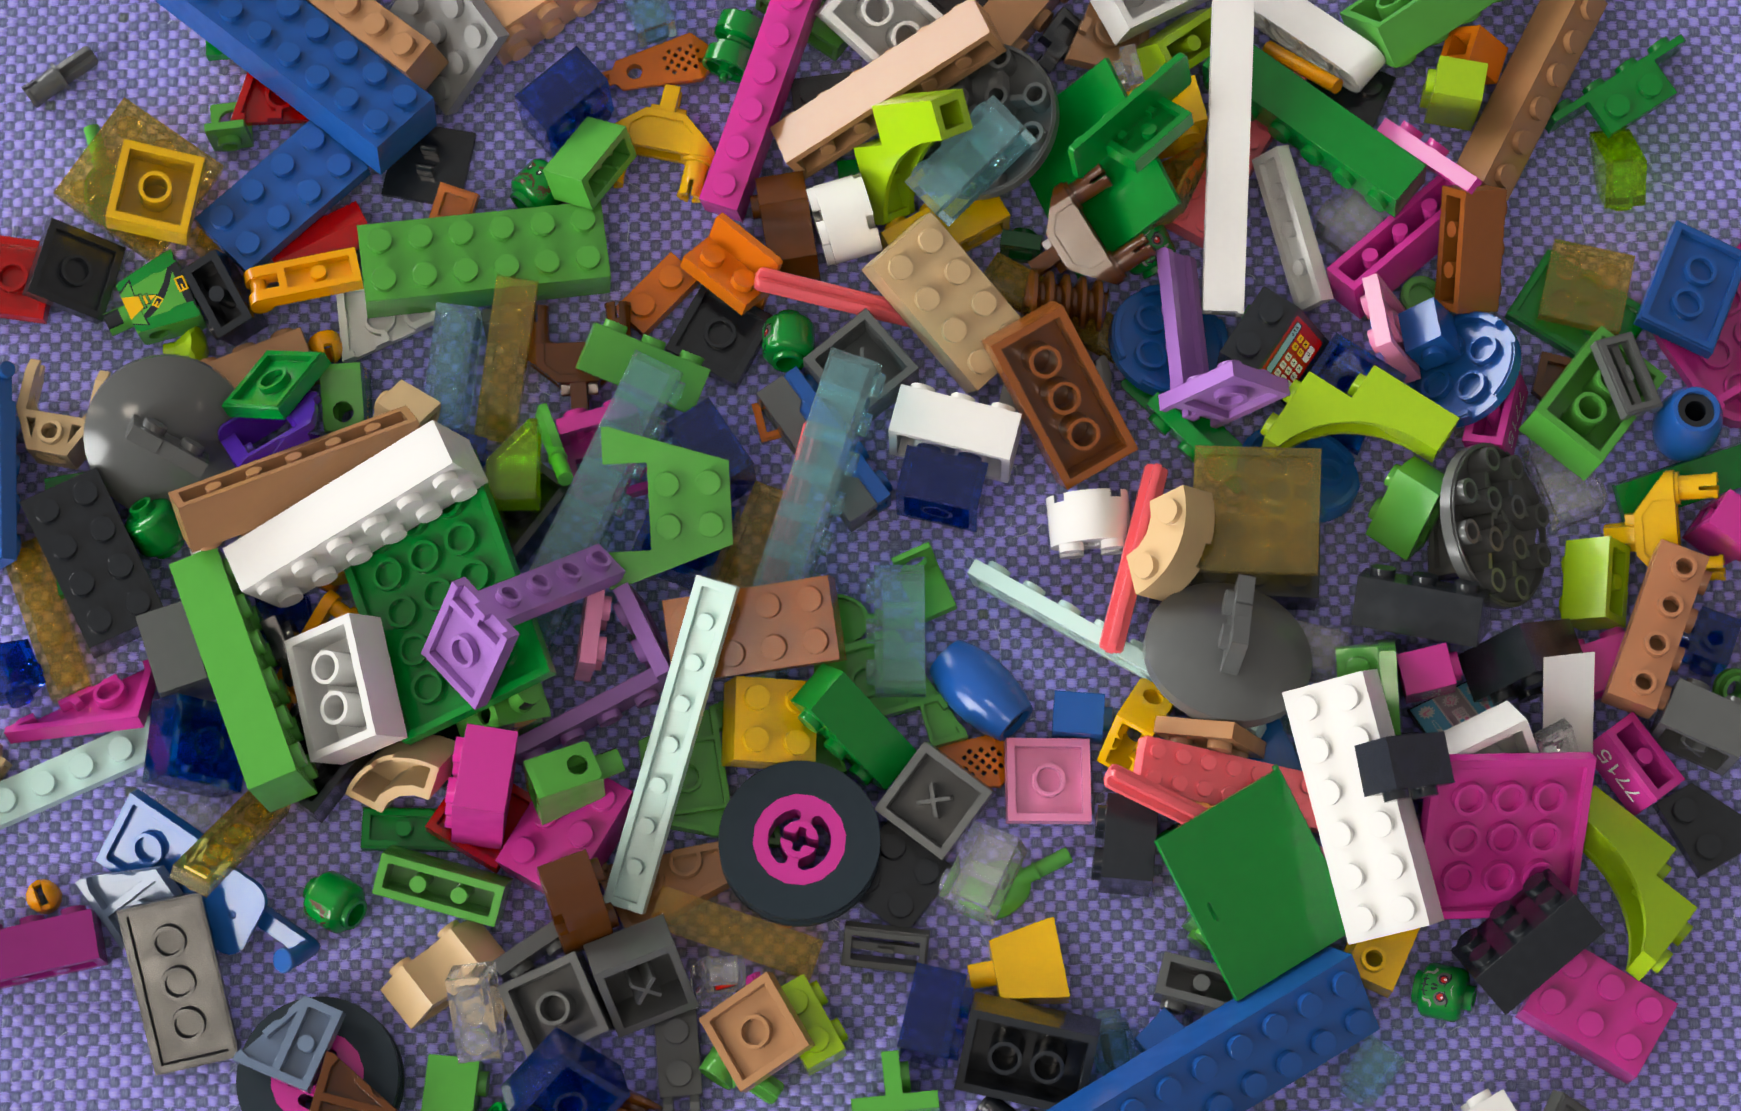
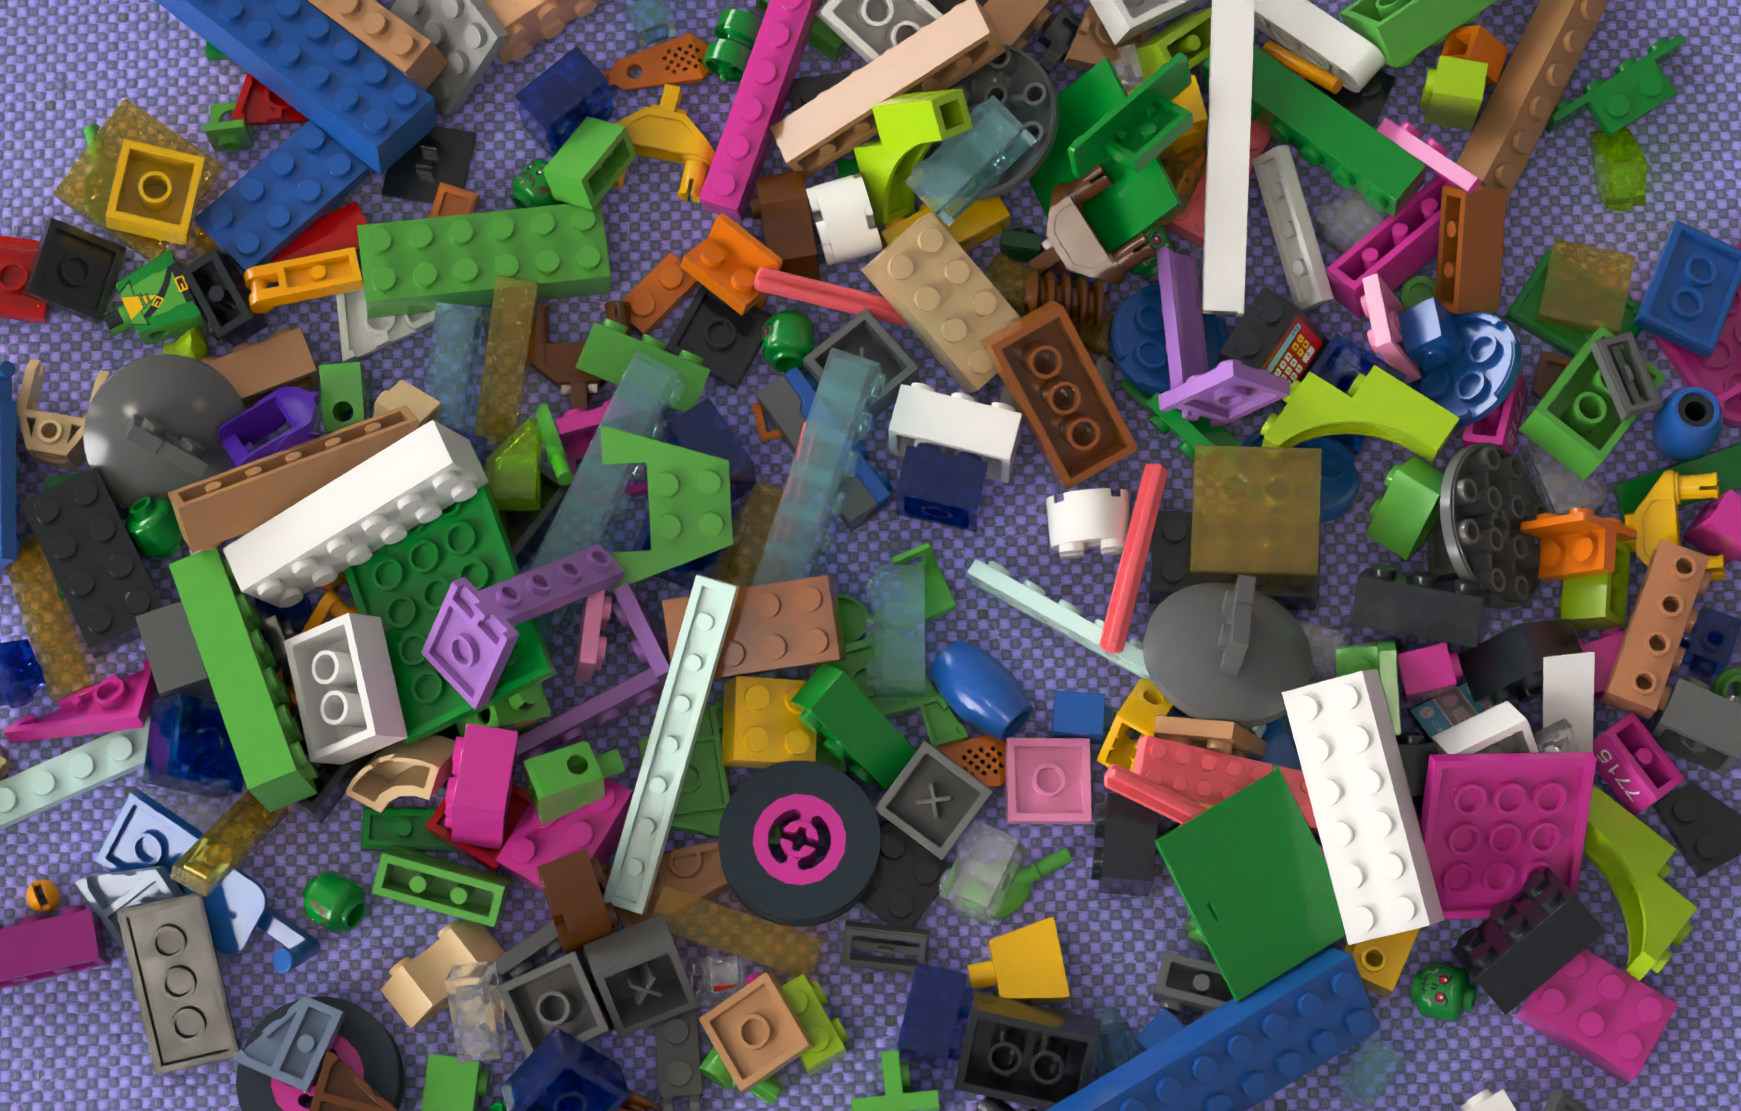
(60, 76): dark grey axle -> none
(276, 384): green tile -> none
(324, 339): light orange hinge -> none
(1174, 542): tan brick -> none
(1404, 765): black brick -> none
(1576, 543): none -> orange bracket

